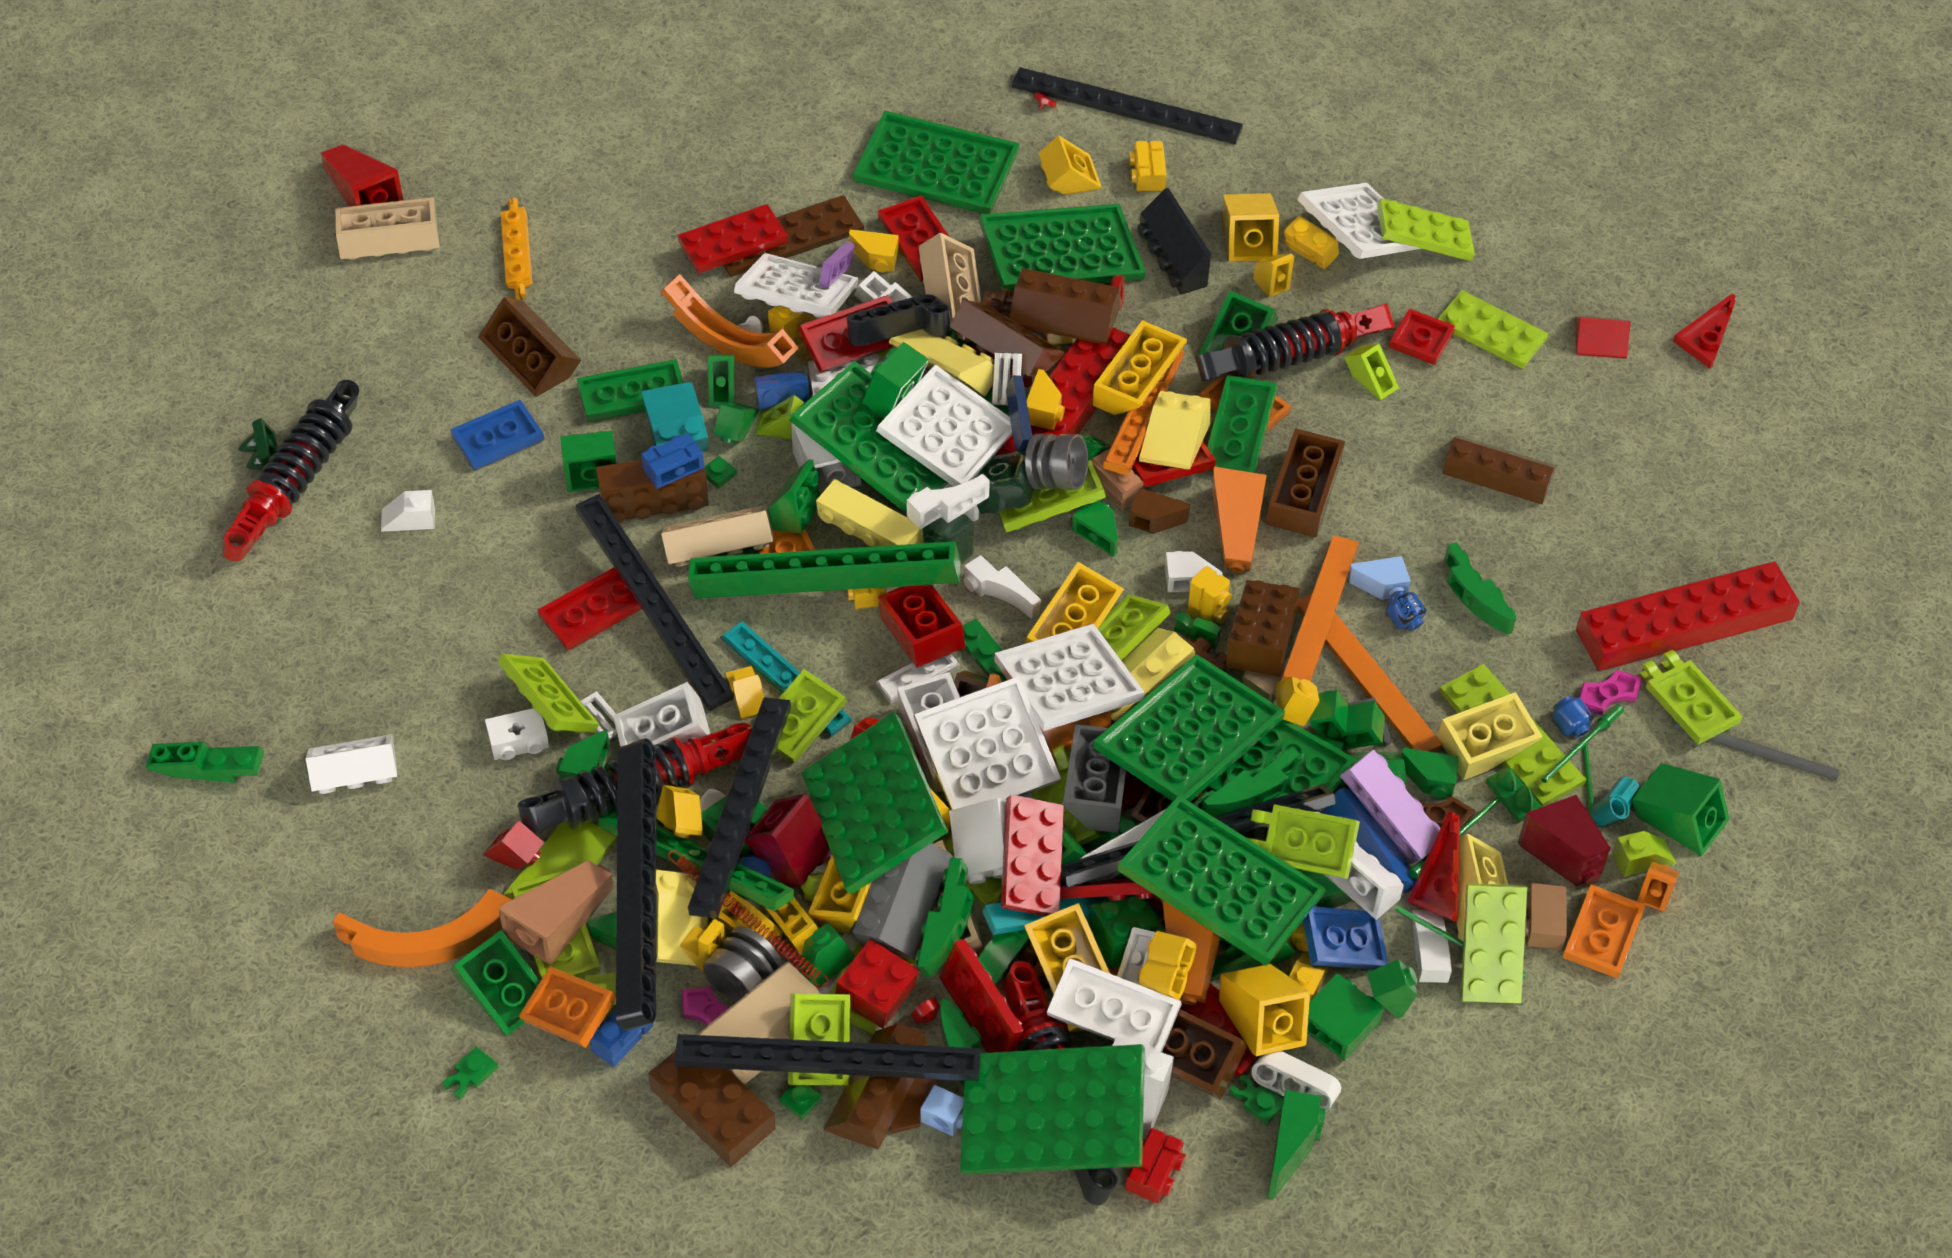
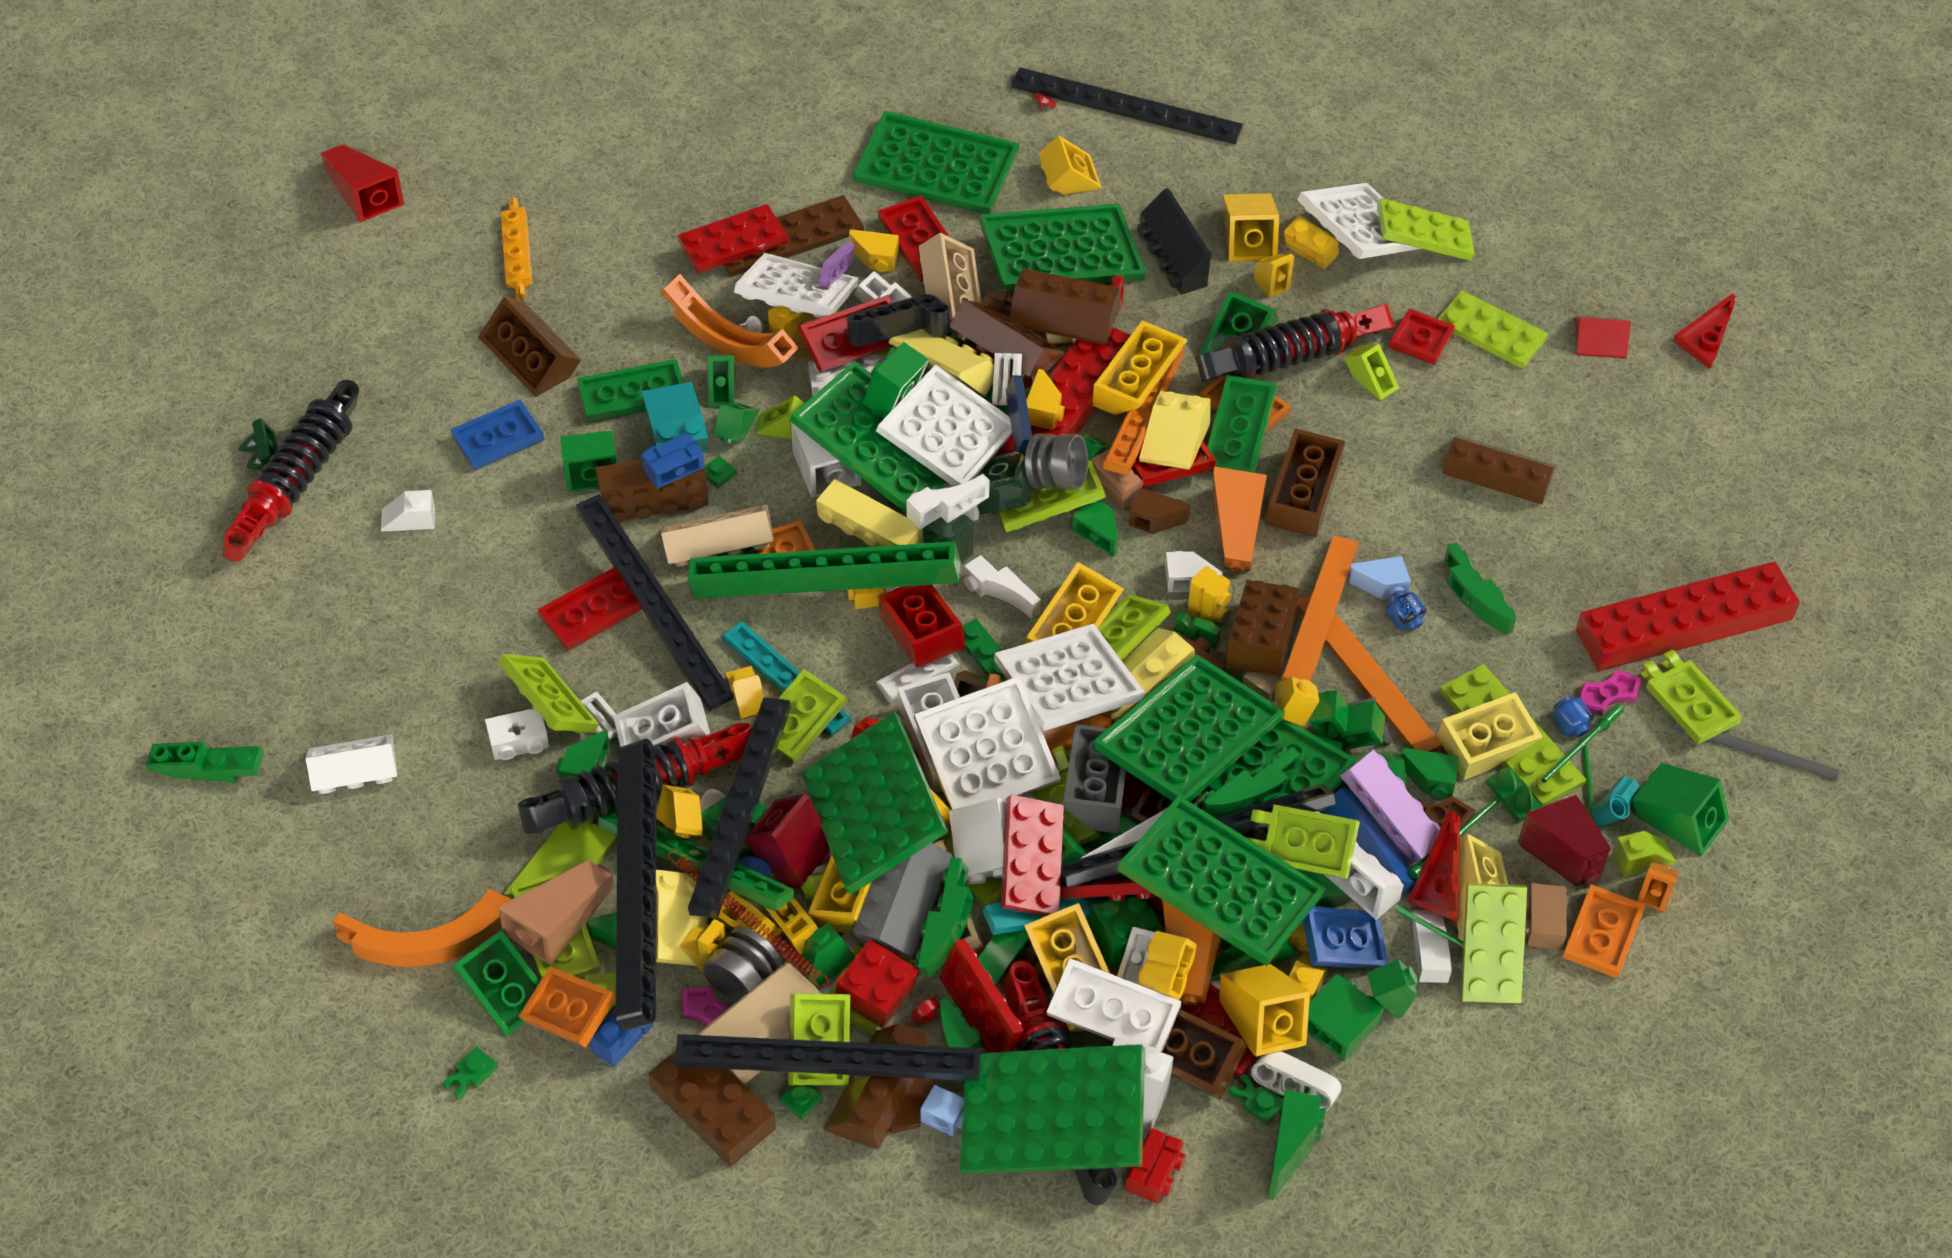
(386, 228): tan slope -> none
(515, 847): slope -> none
(778, 387): blue brick -> none
(796, 500): green slope -> none
(1149, 166): yellow brick -> none

